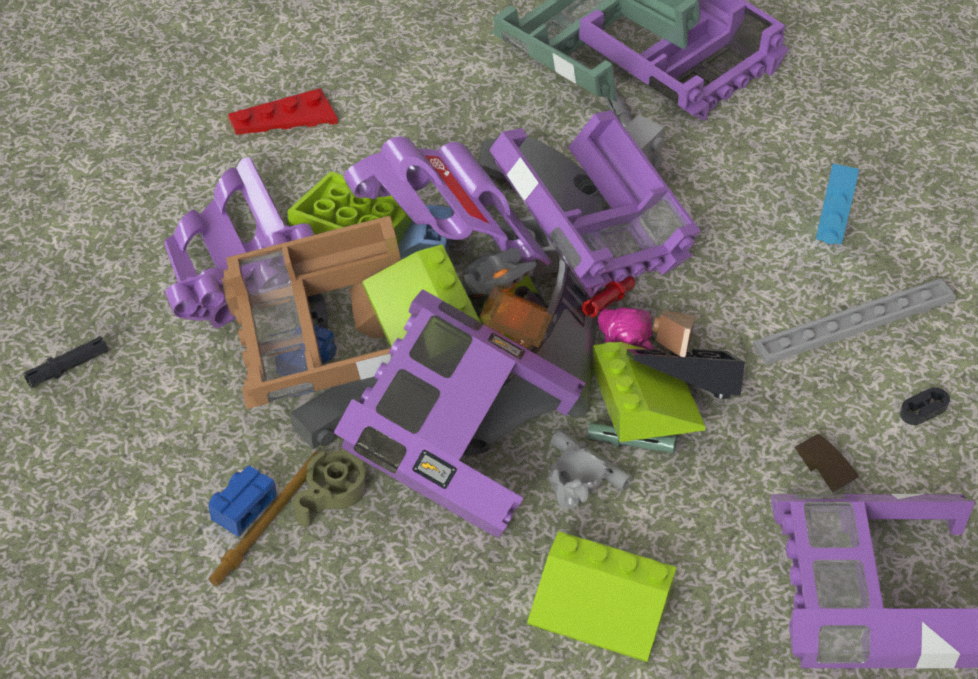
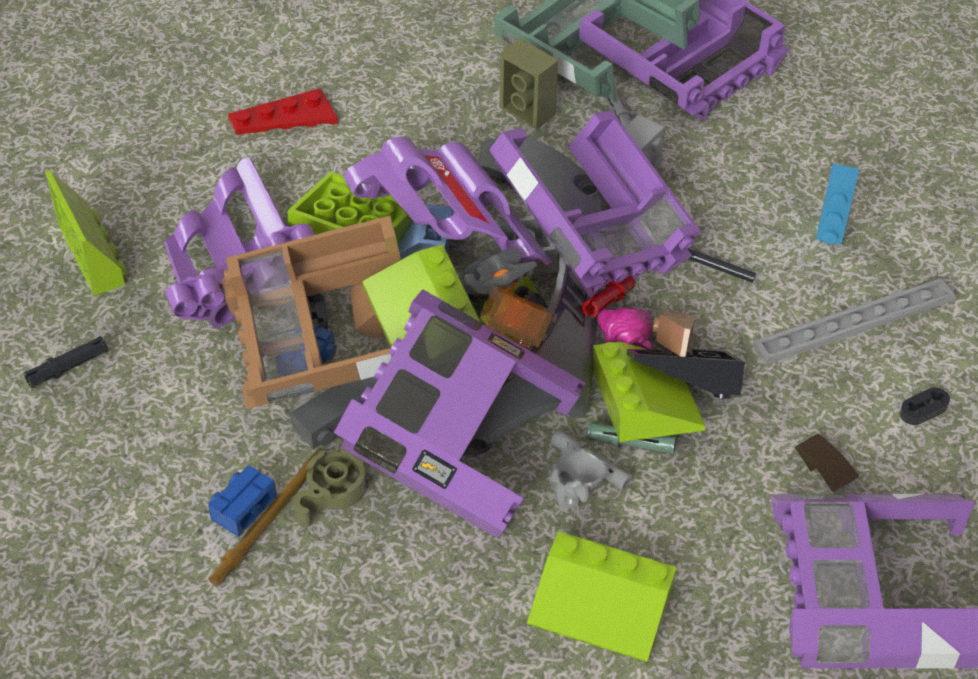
(86, 238): none -> lime slope
(528, 83): none -> olive brick
(722, 266): none -> black bar

